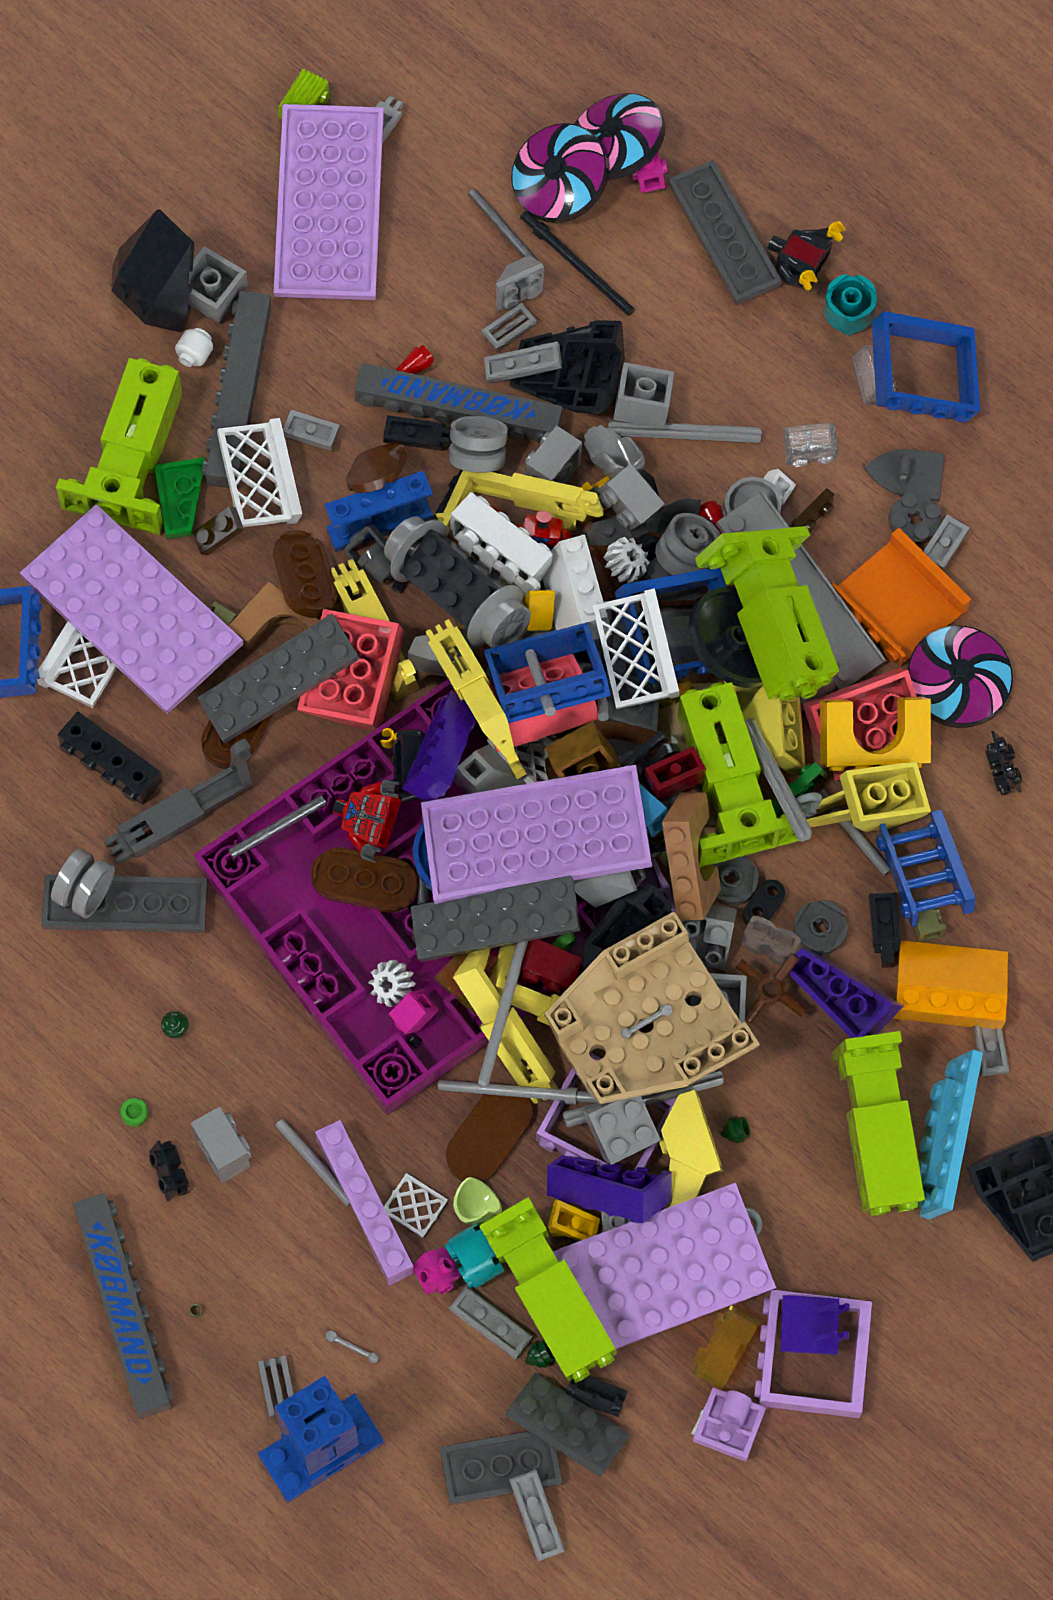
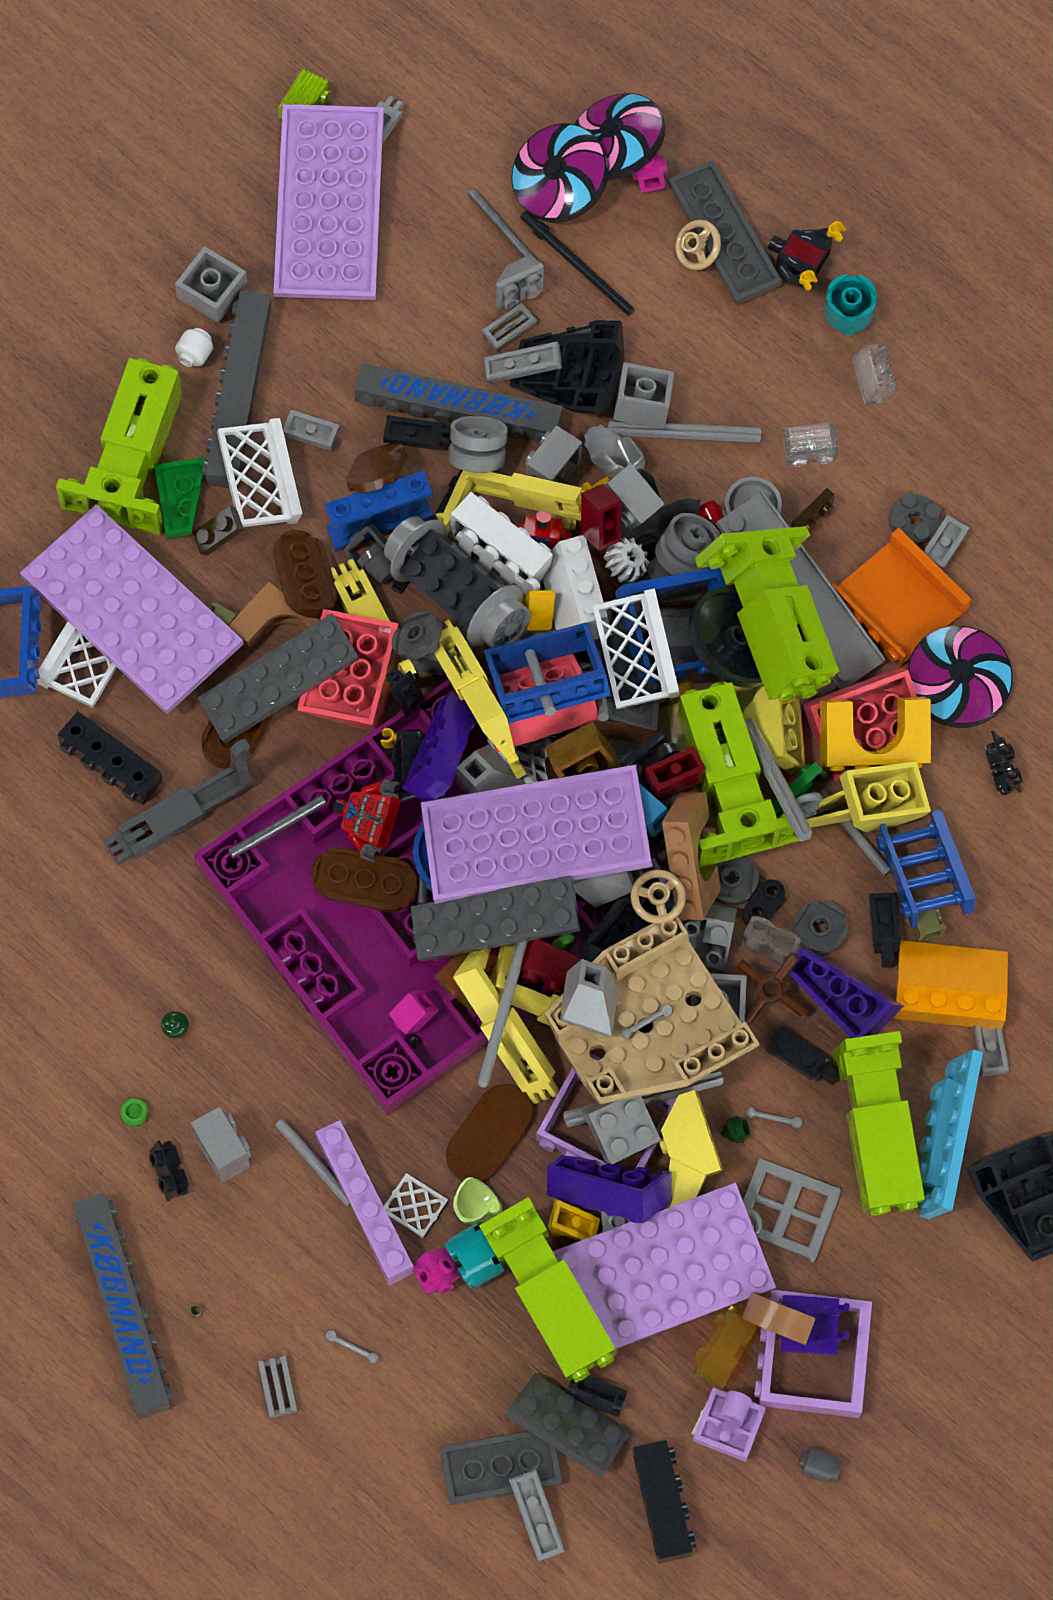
(82, 883): light grey wheel -> none
(136, 905): dark grey plate -> none
(154, 273): black wedge -> none
(317, 1438): blue brick -> none
(391, 982): white gear -> none
(405, 691): none -> black hinge
(416, 361): red cone -> none
(417, 636): none -> dark grey plate
(490, 1323): light grey tile -> none
(539, 1355): dark green plate -> none
(570, 1095): light grey bar -> none
(590, 998): none -> light grey slope
(600, 517): none -> dark red brick
(638, 890): none -> tan piece
(662, 1501): none -> black brick
(686, 242): none -> tan piece
(778, 1318): none -> medium nougat brick
(781, 482): white slope -> none
(787, 1208): none -> light grey window
(796, 1122): none -> light grey hinge
(801, 1056): none -> black hinge
(819, 1465): none -> dark grey brick
(908, 472): dark grey shield -> none
(931, 331): blue window -> none

